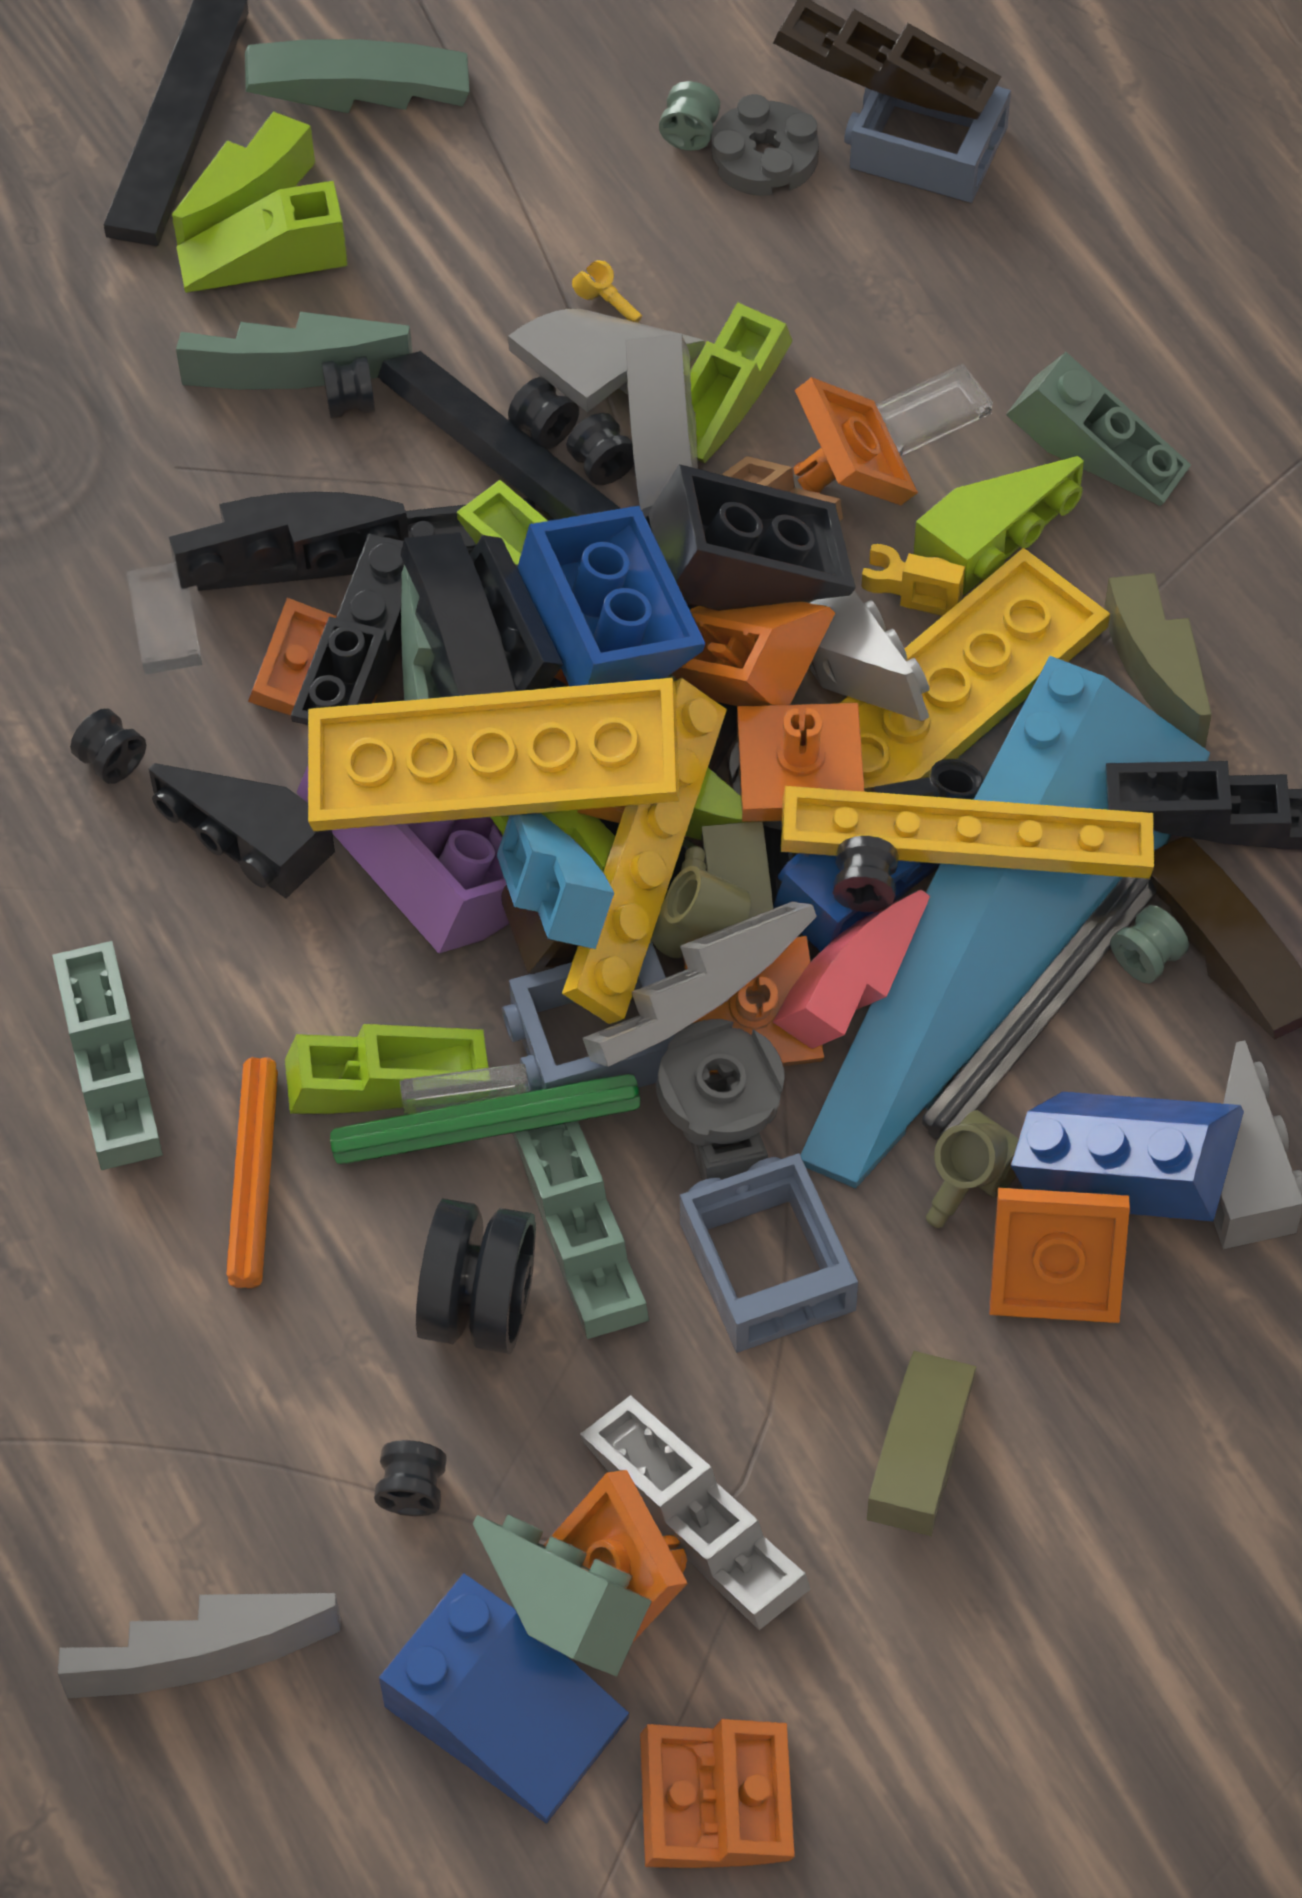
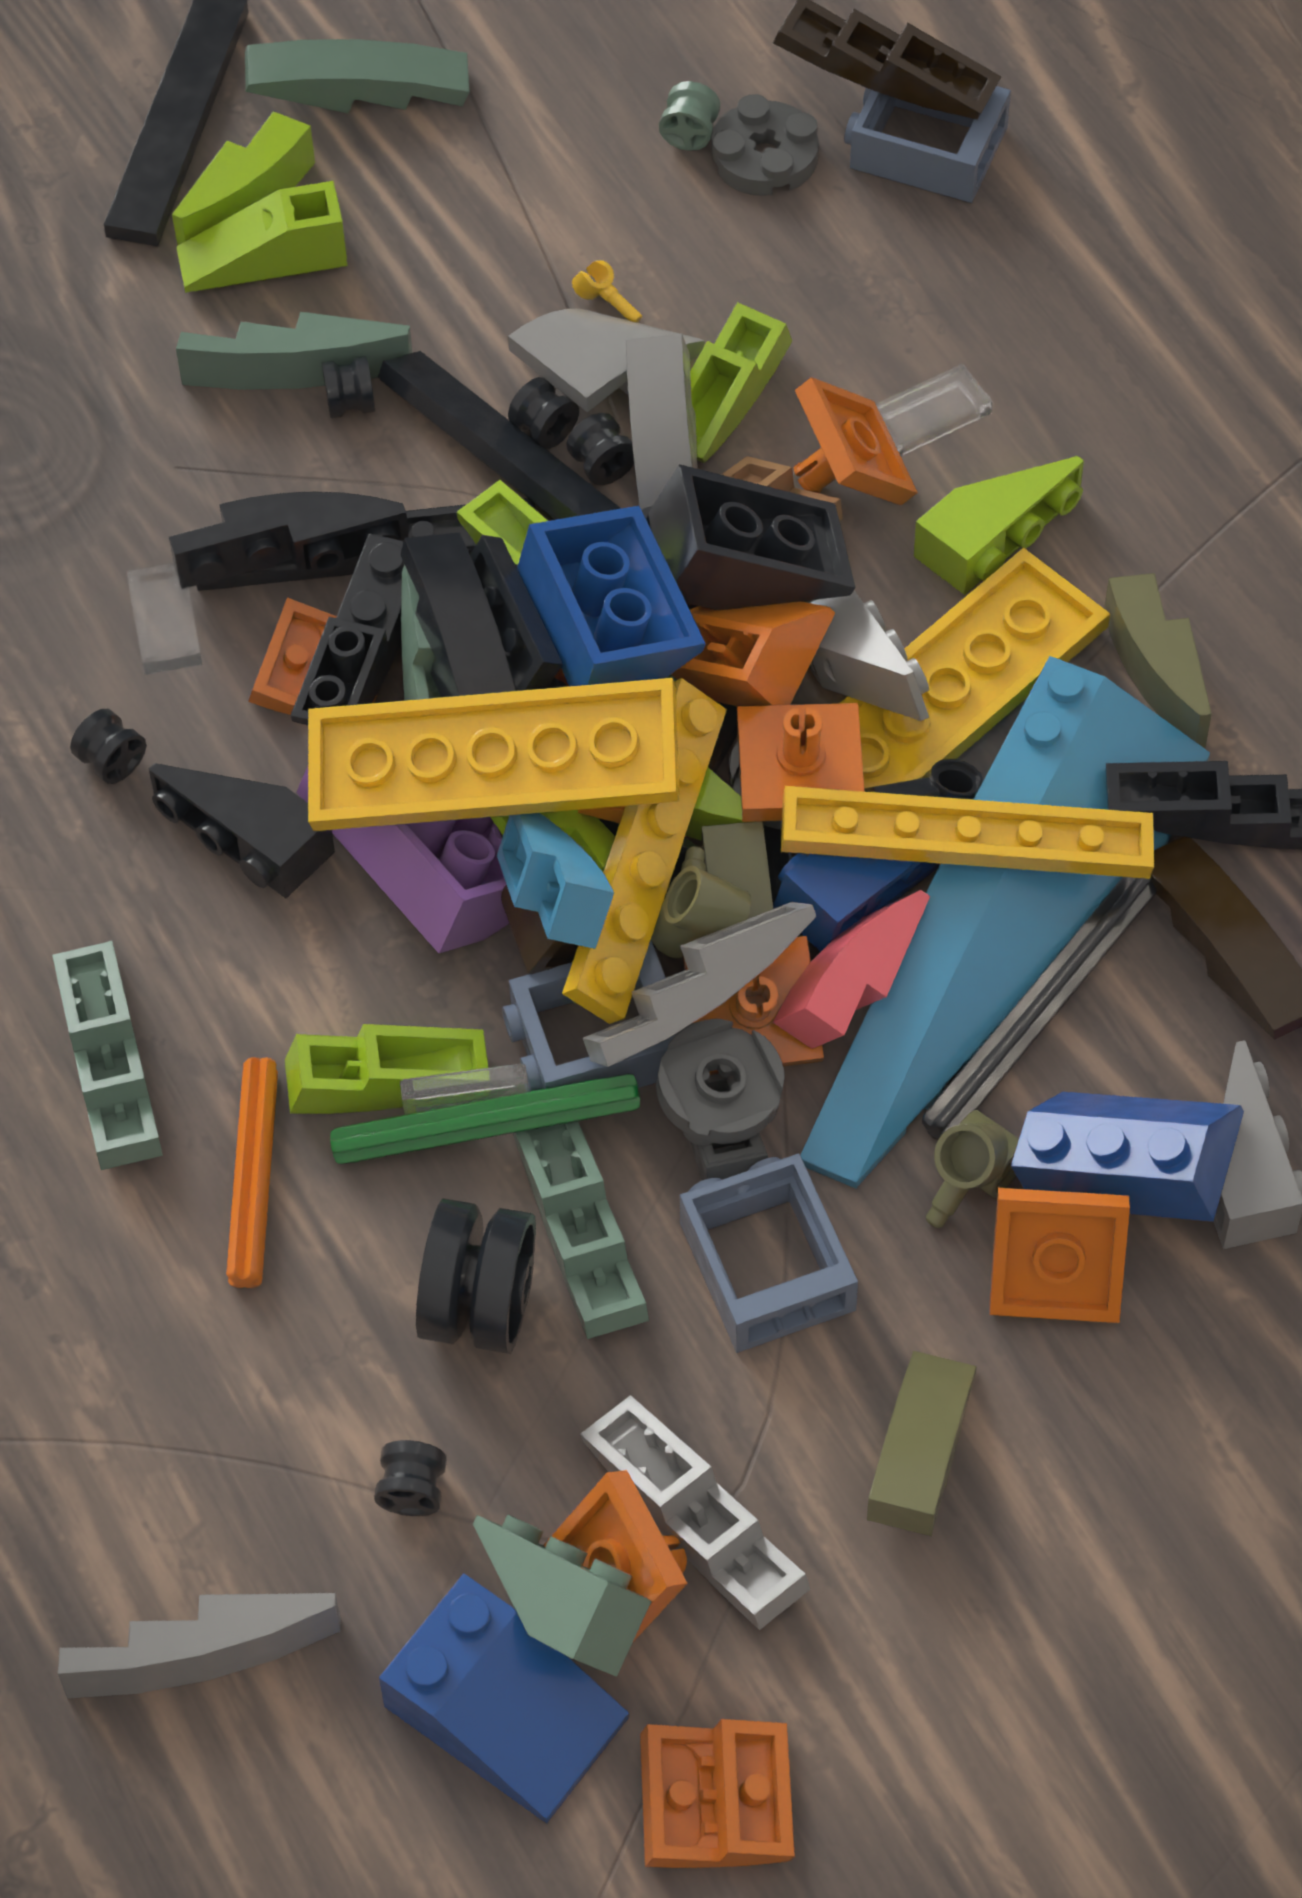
(865, 873): black wheel -> none
(921, 581): yellow plate -> none
(1080, 417): sand green slope -> none
(1149, 944): sand green wheel -> none

